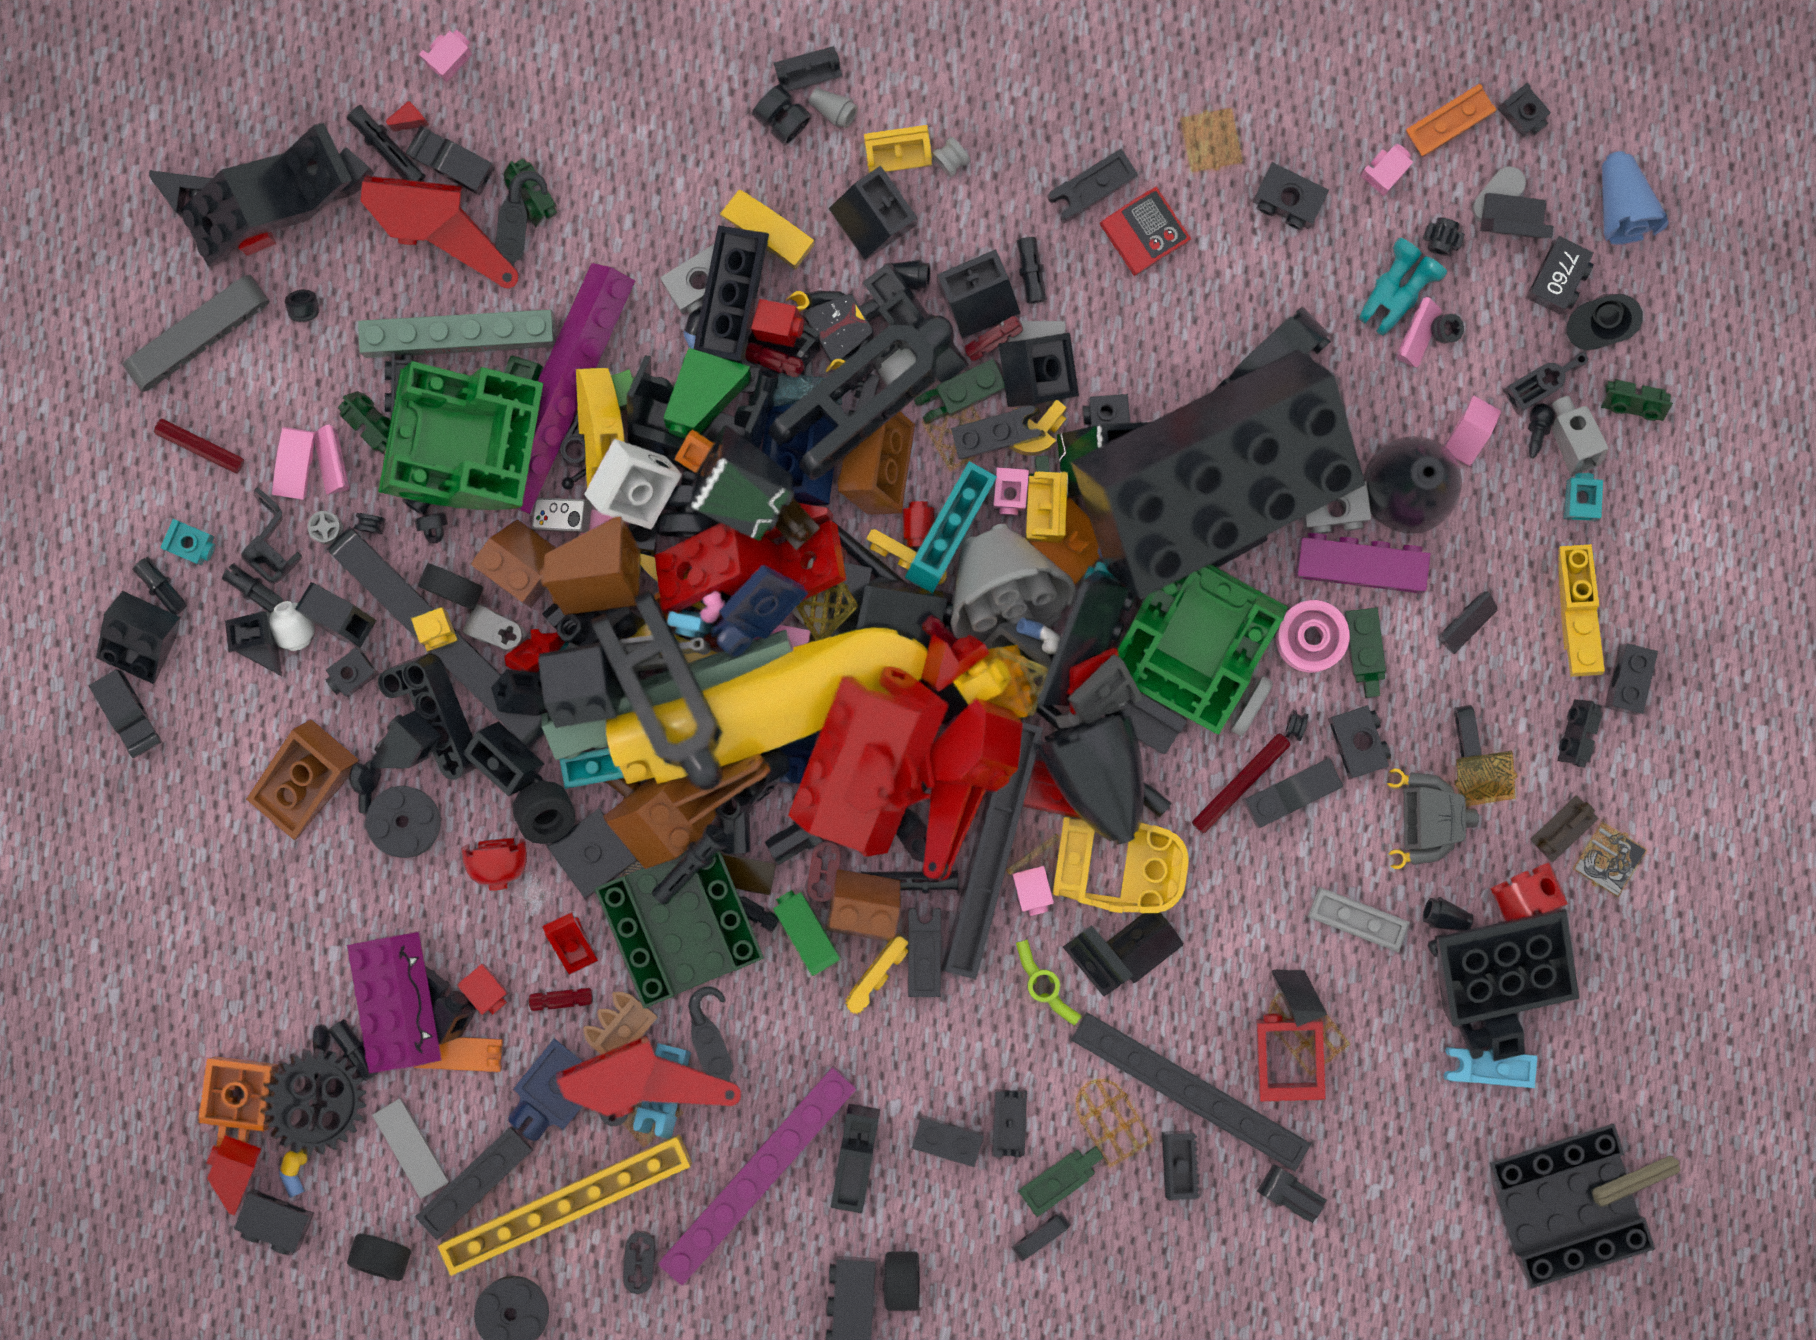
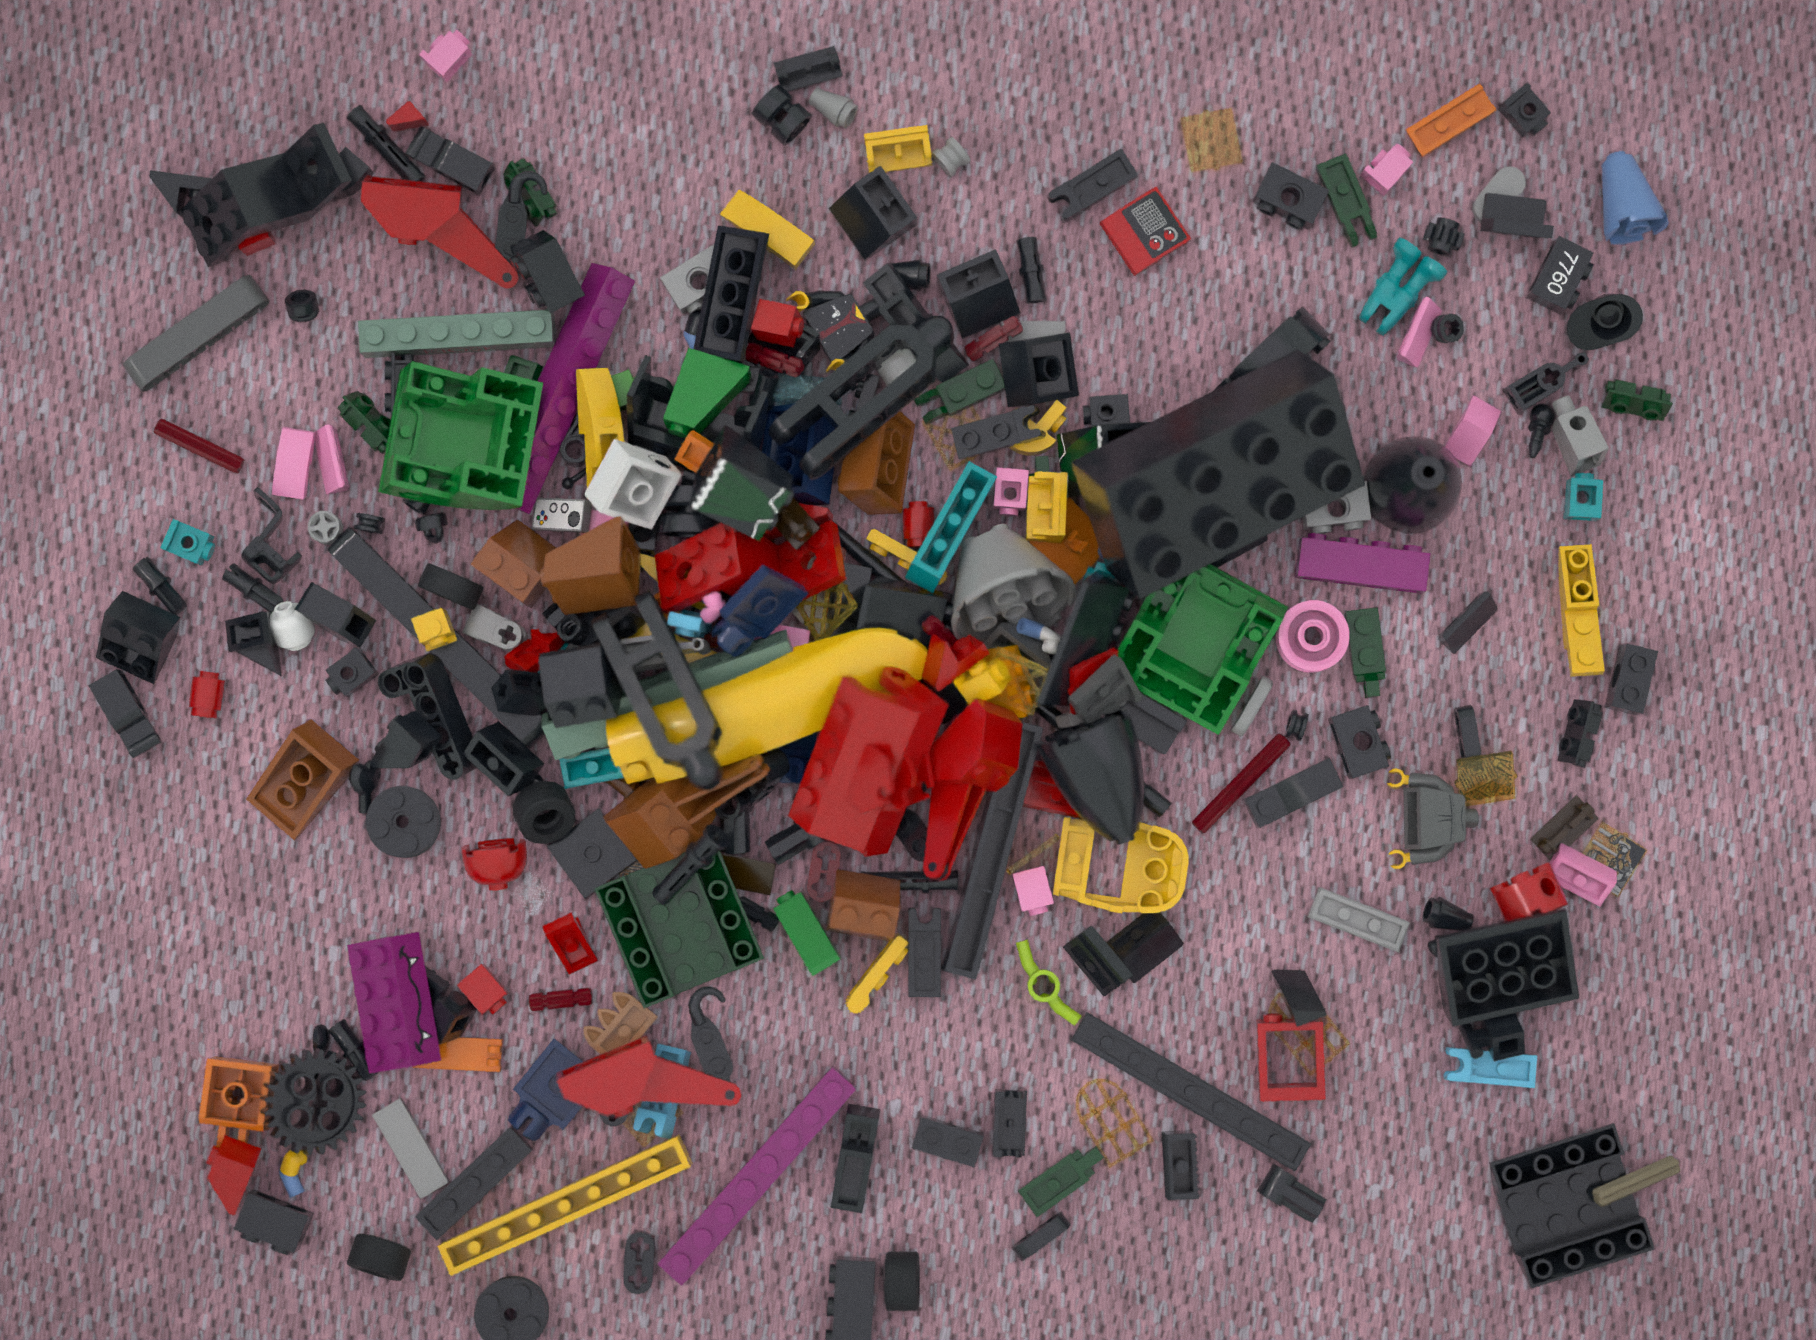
(206, 695): none -> red brick
(546, 272): none -> black piece
(1346, 197): none -> dark green hinge
(1583, 874): none -> bright pink slope

